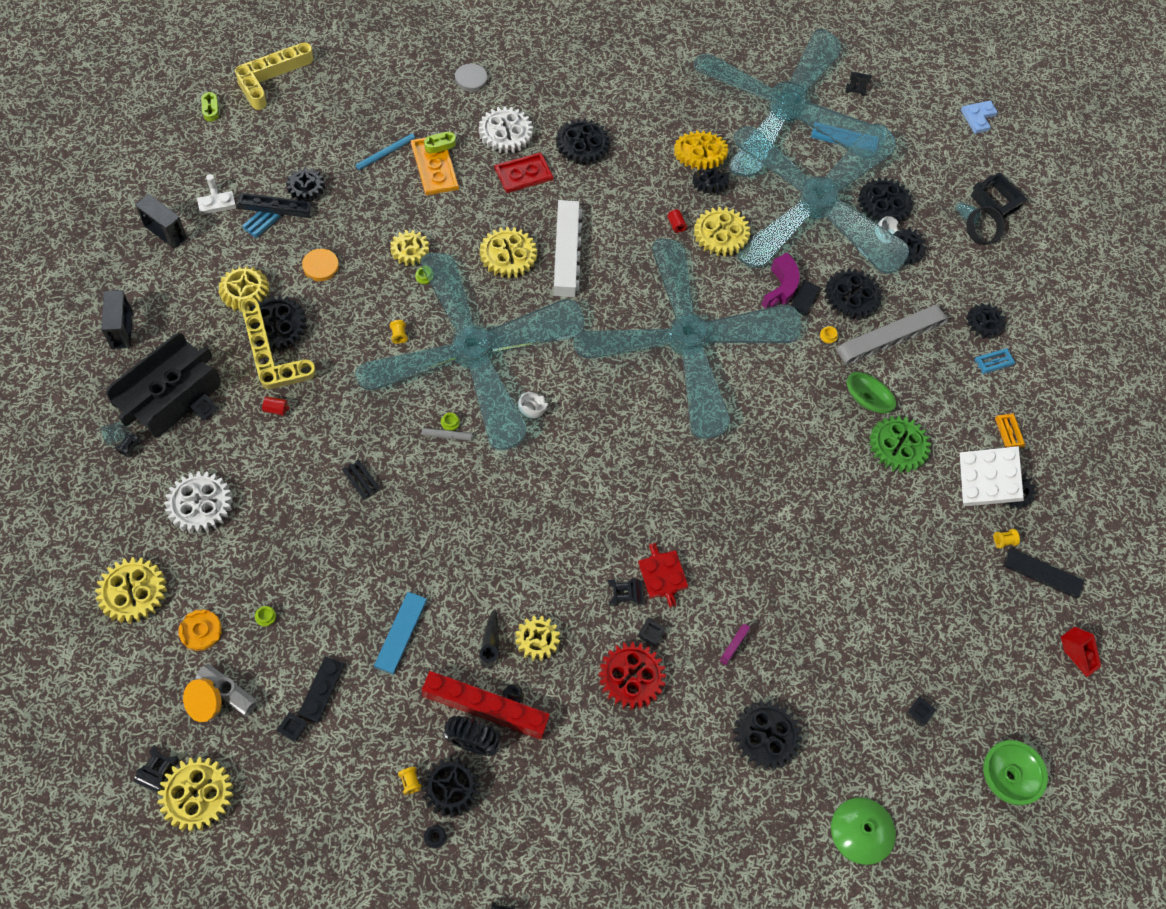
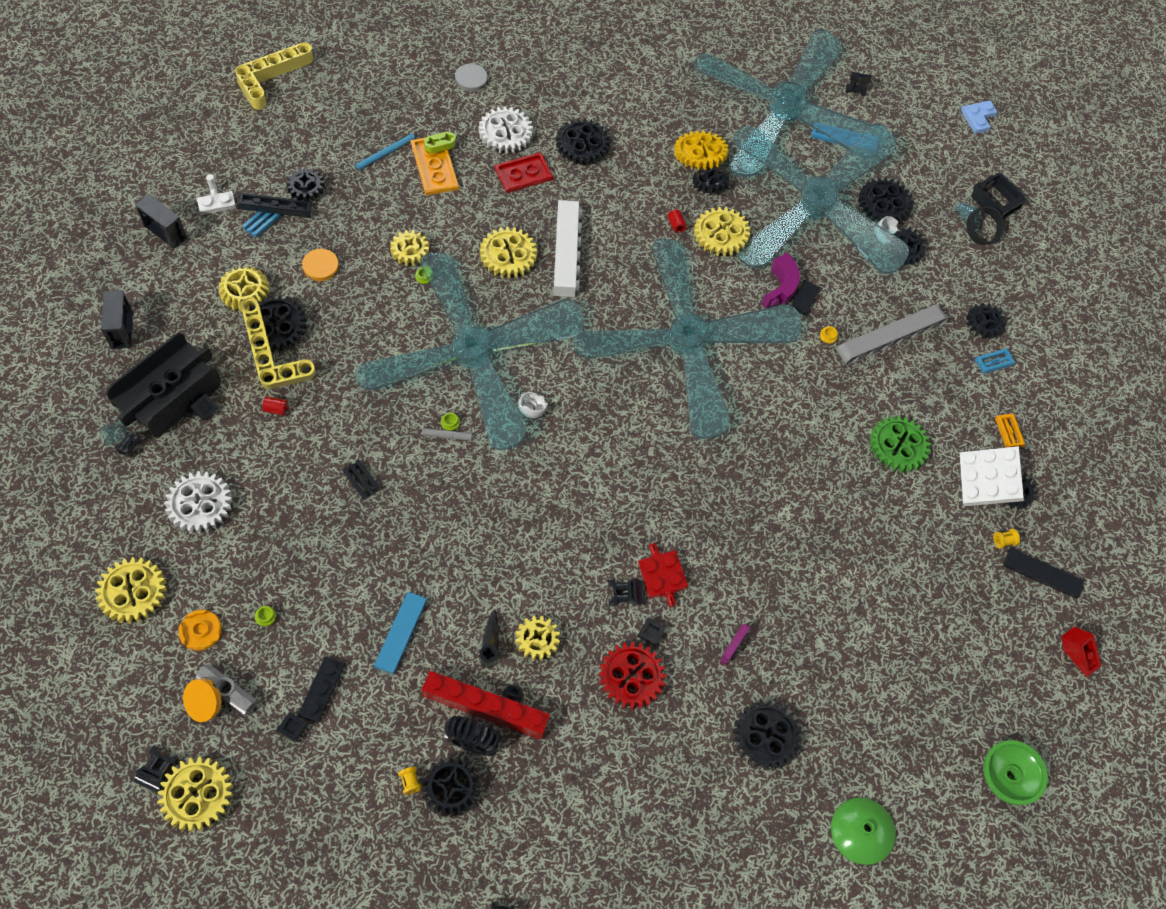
(212, 106): lime beam -> none
(398, 331): yellow bush -> none
(431, 830): black plate -> none
(861, 300): black gear -> none
(870, 393): bright green dish -> none
(921, 711): black plate -> none

